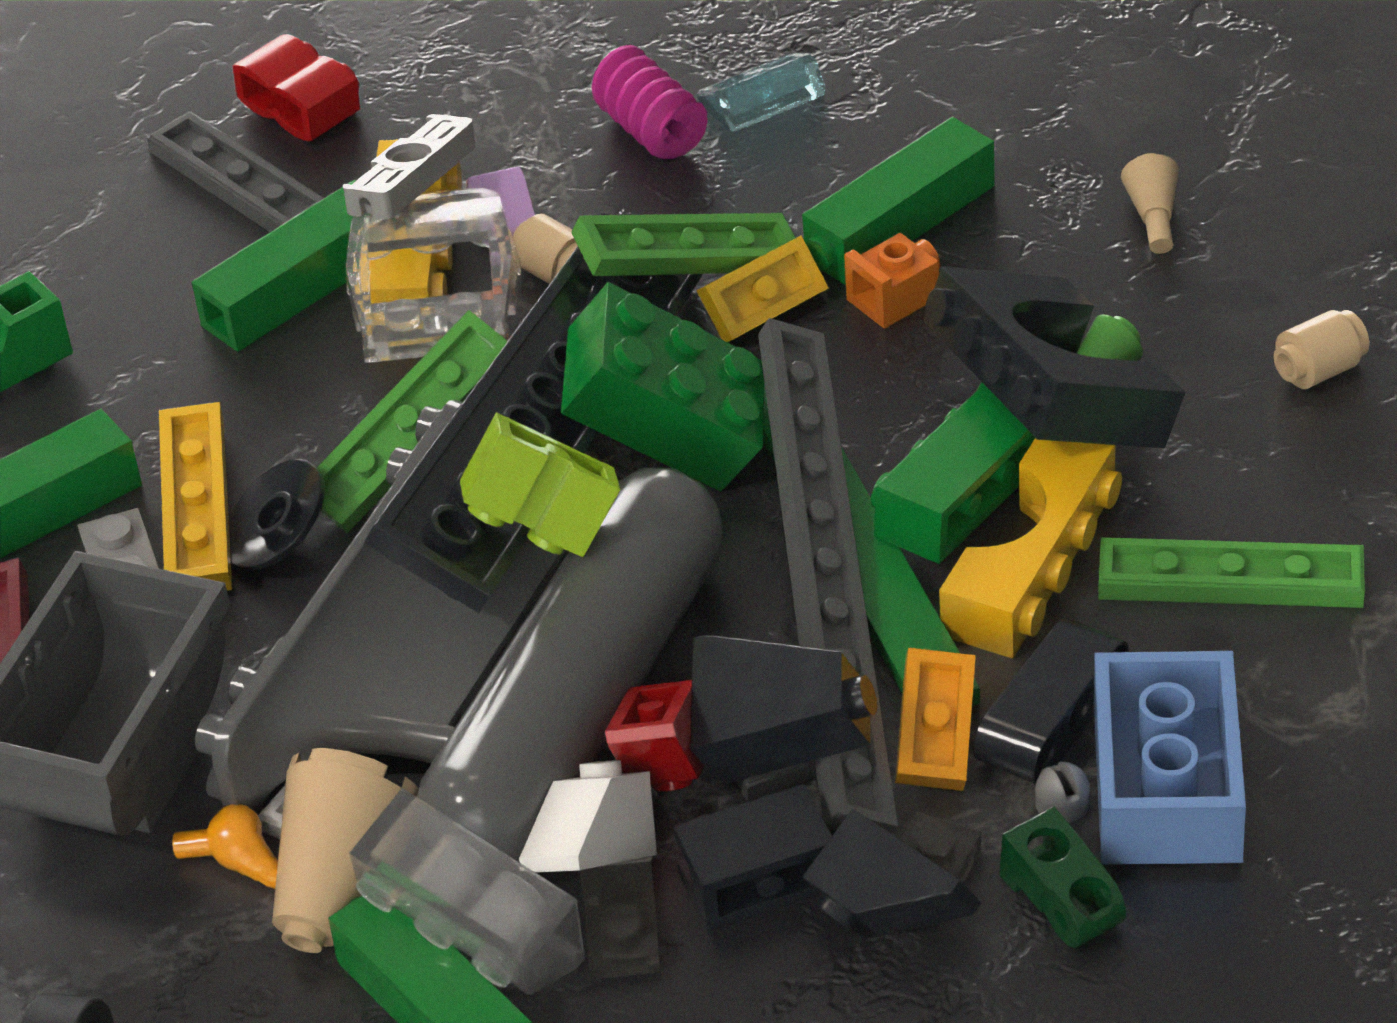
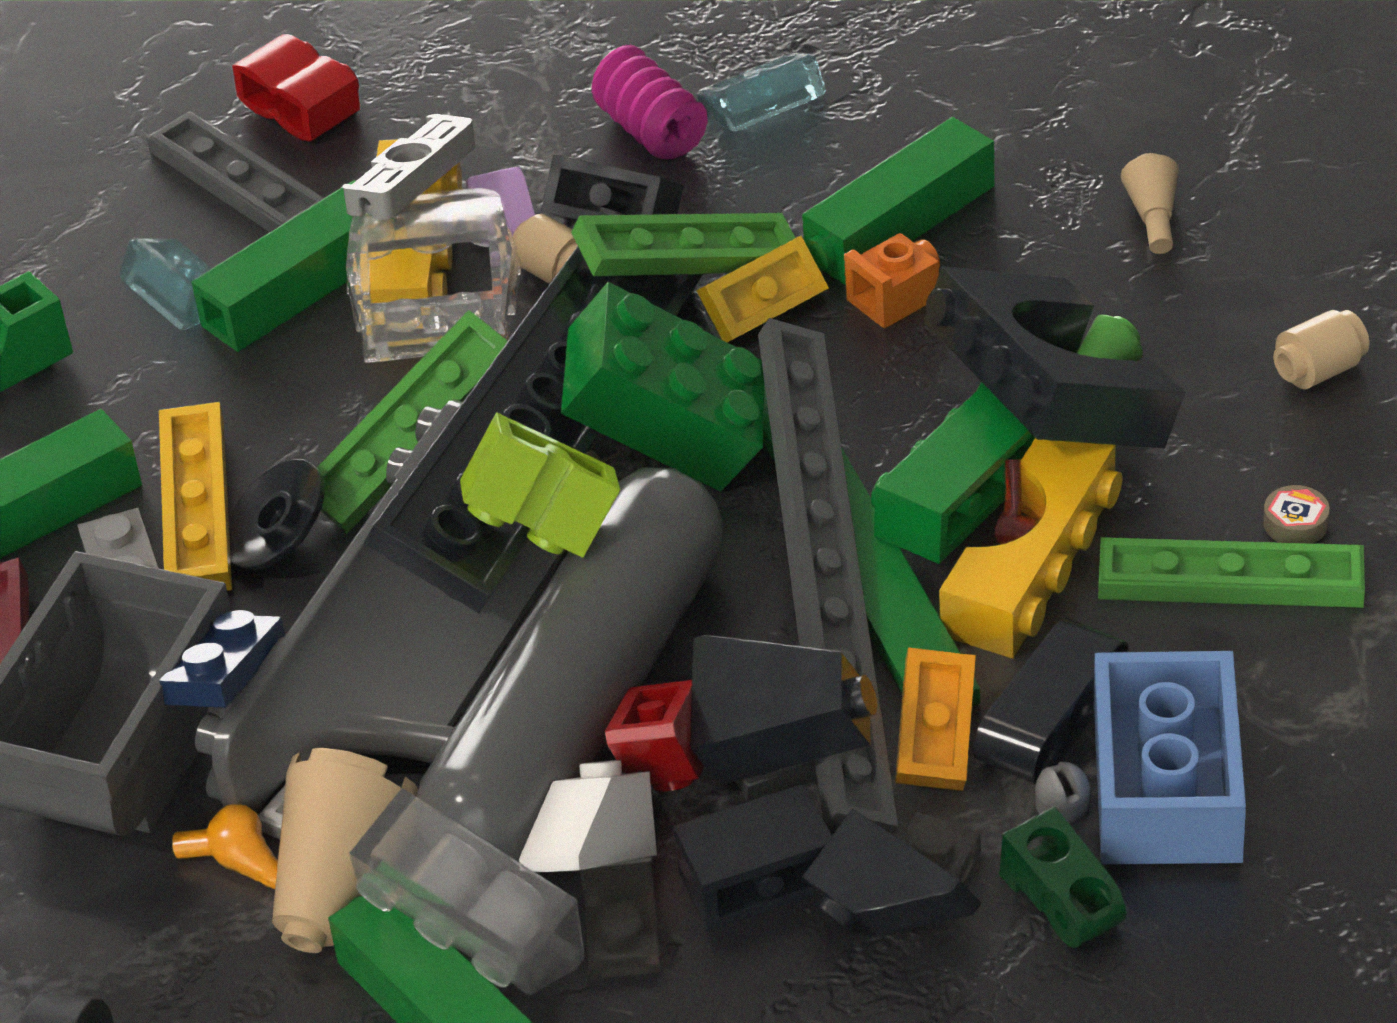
(163, 277): none -> clear light blue slope
(222, 660): none -> dark blue plate
(593, 188): none -> black brick
(1011, 523): none -> clear red hand
(1296, 515): none -> tile

